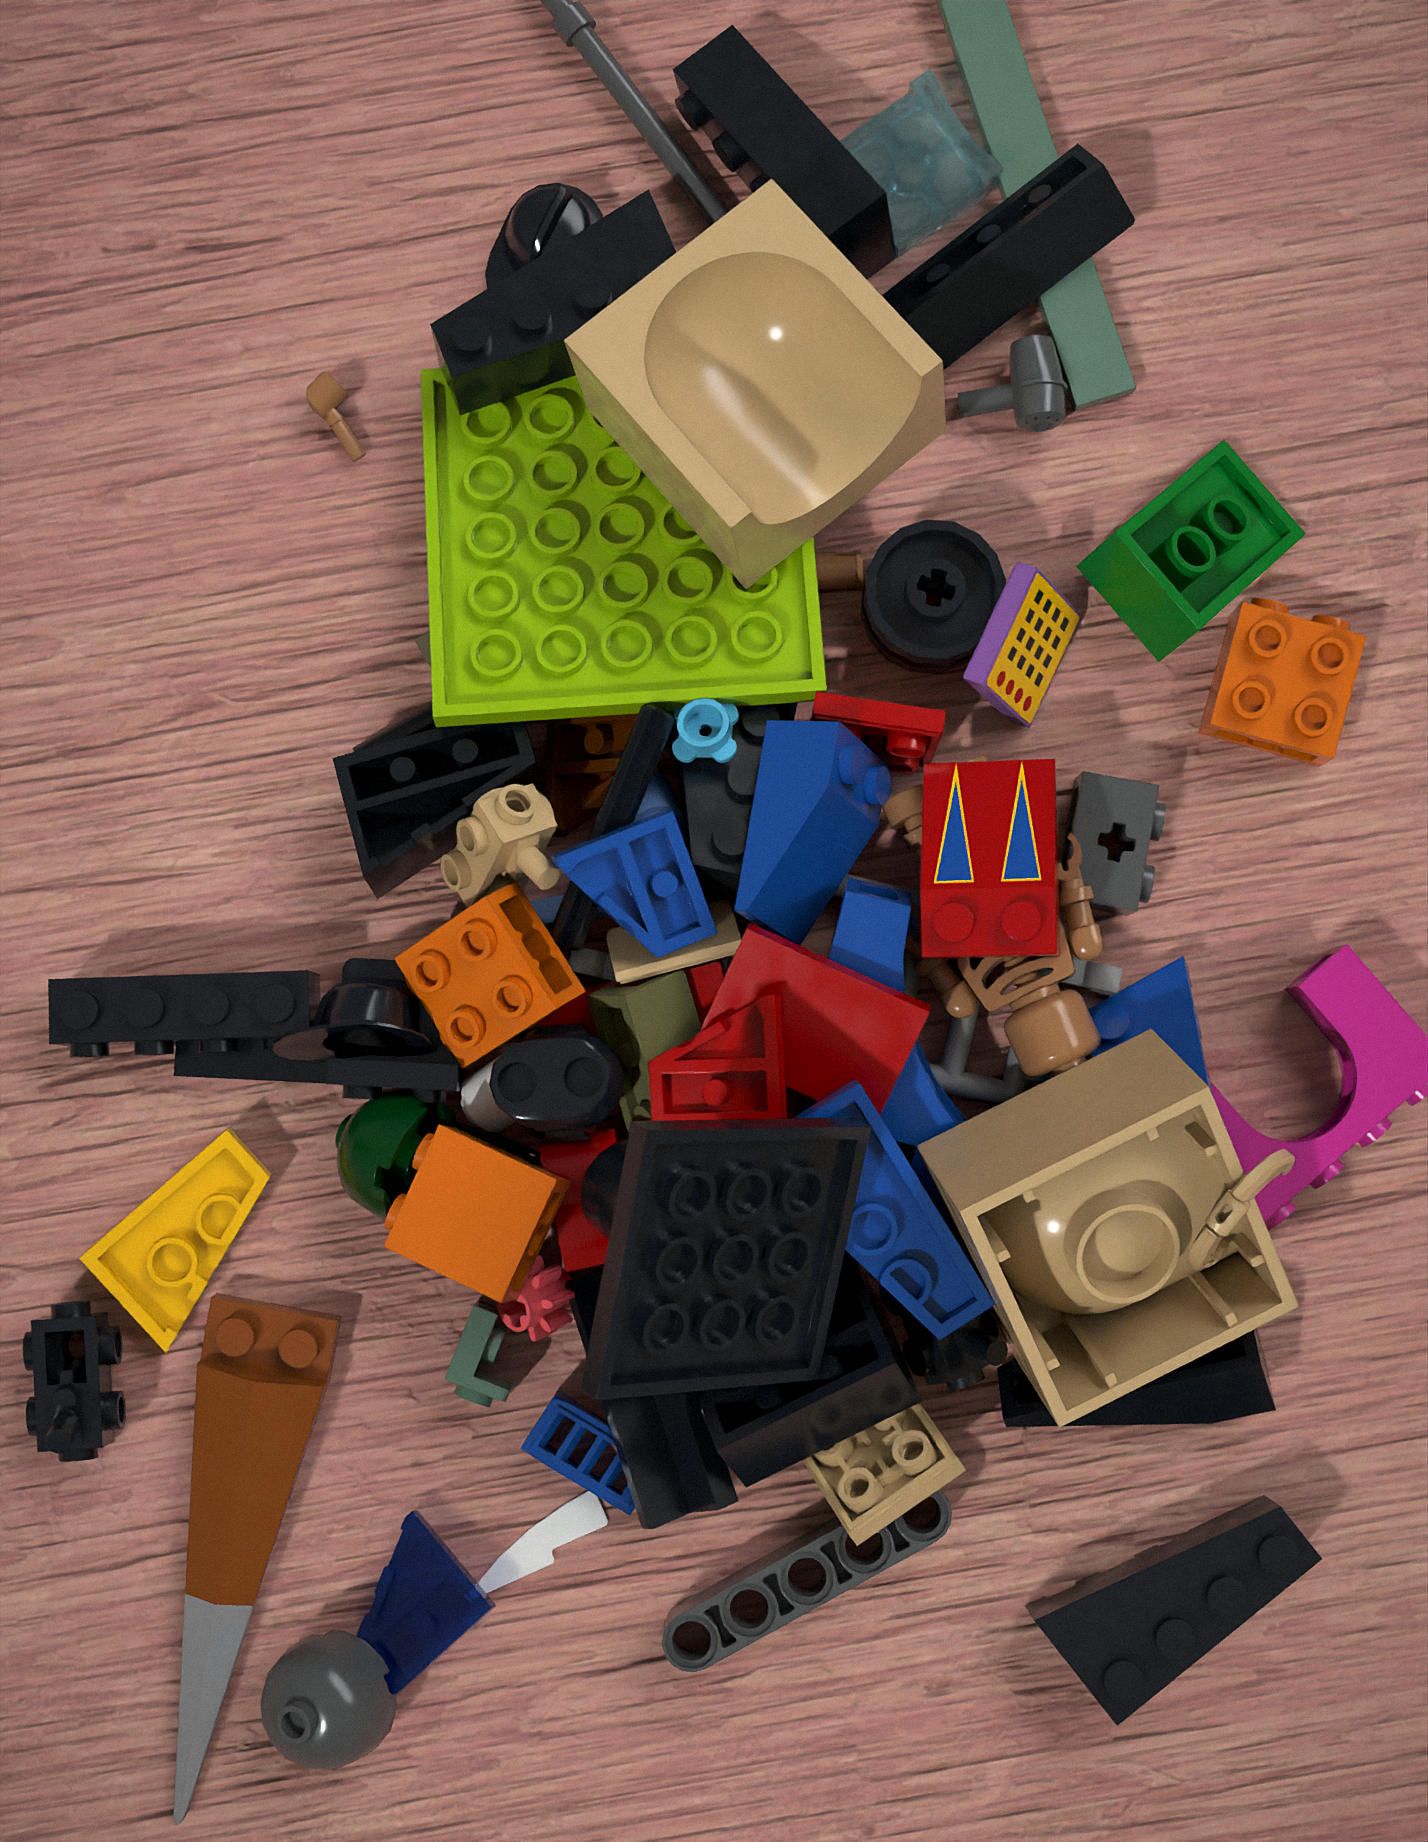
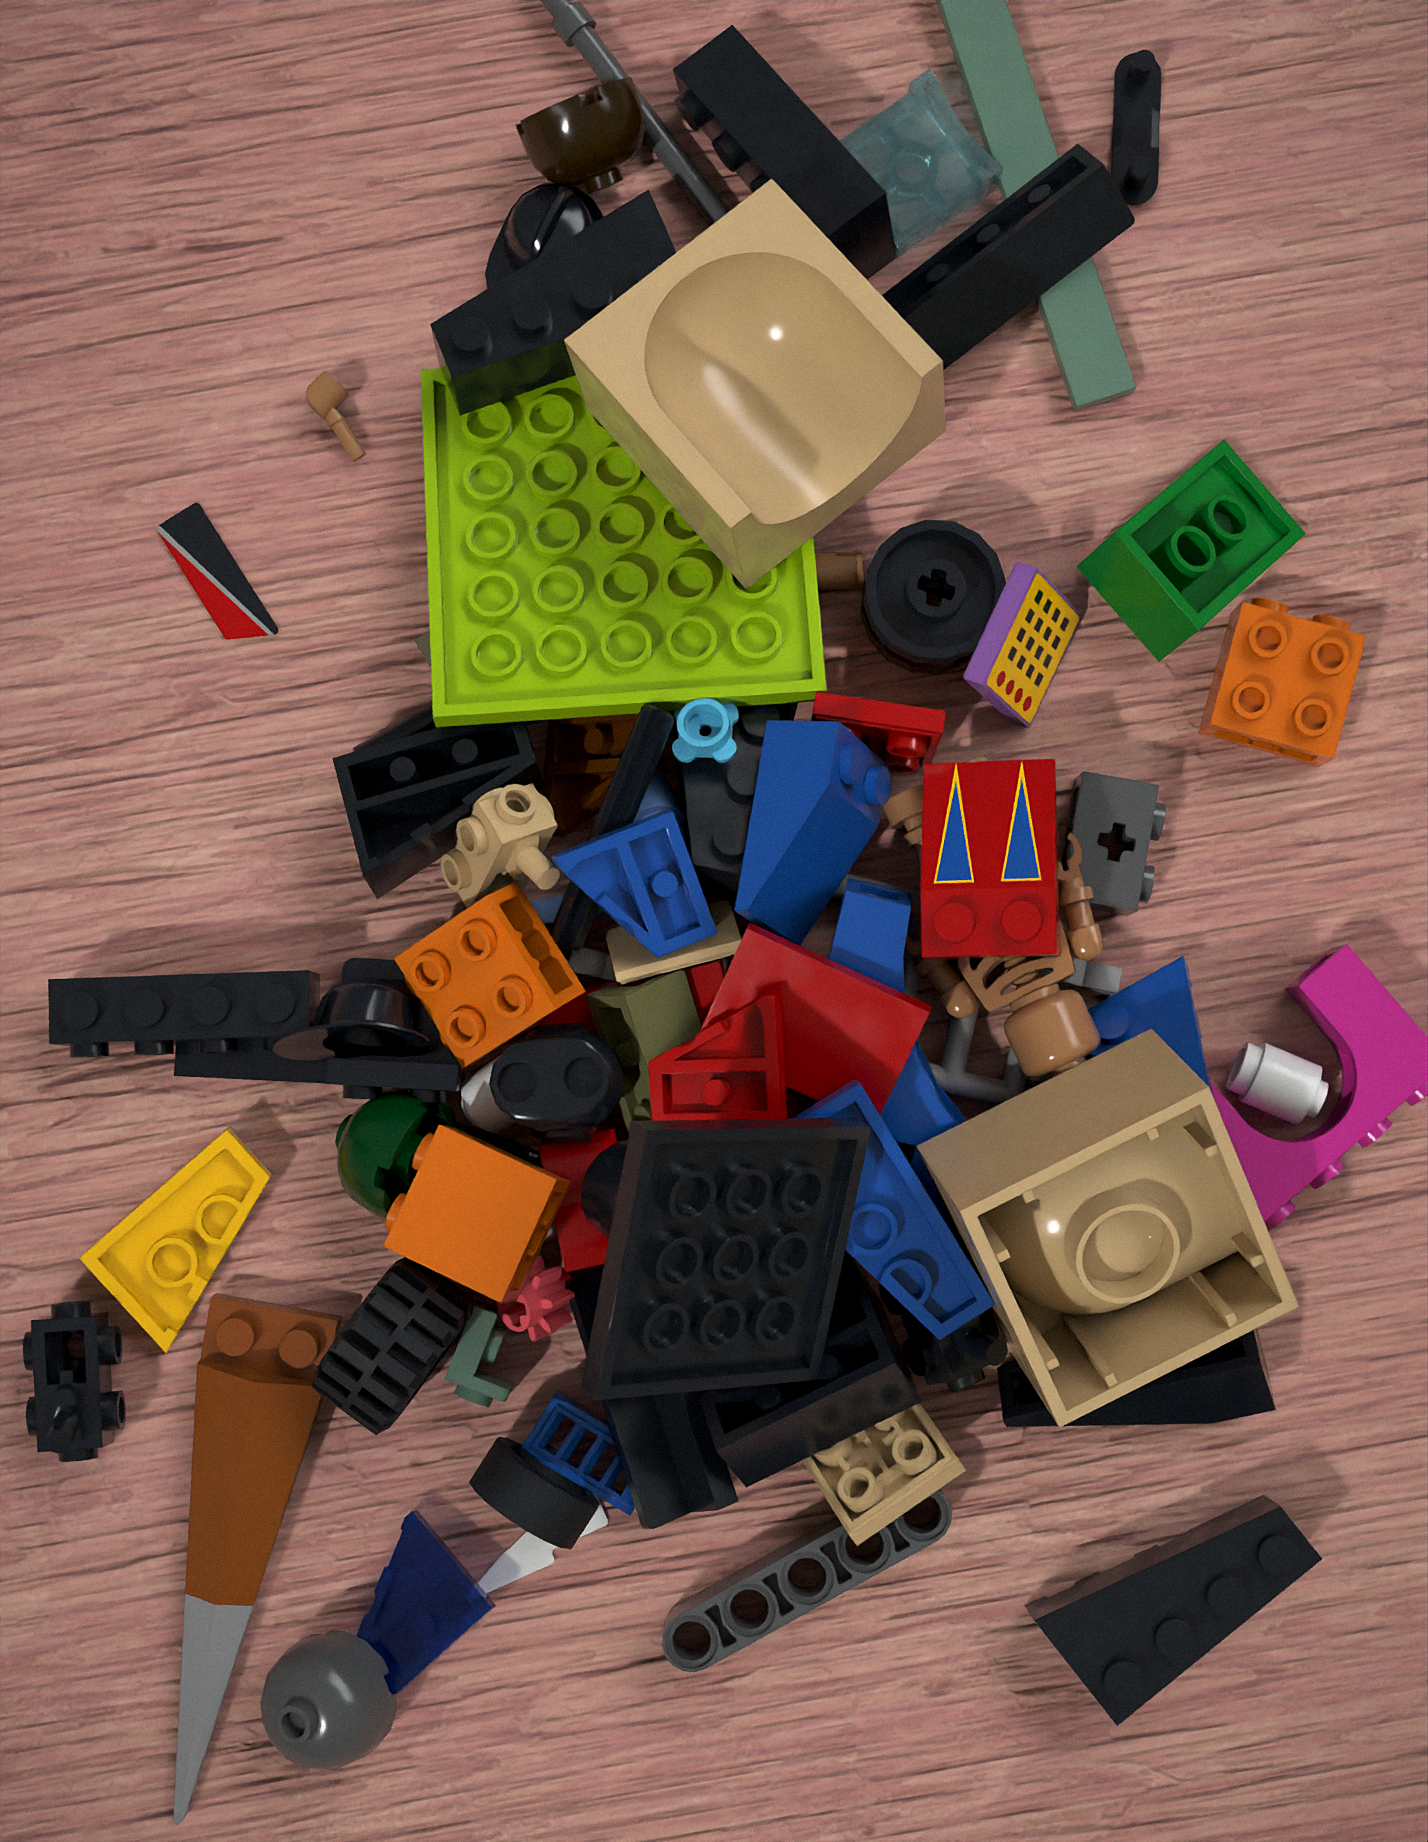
(215, 575): none -> sticker
(392, 1344): none -> black tyre
(533, 1494): none -> black tyre
(586, 136): none -> dark brown cylinder
(1034, 388): dark grey piece -> none
(1136, 127): none -> black piece
(1231, 1208): tan piece -> none
(1277, 1082): none -> white brick

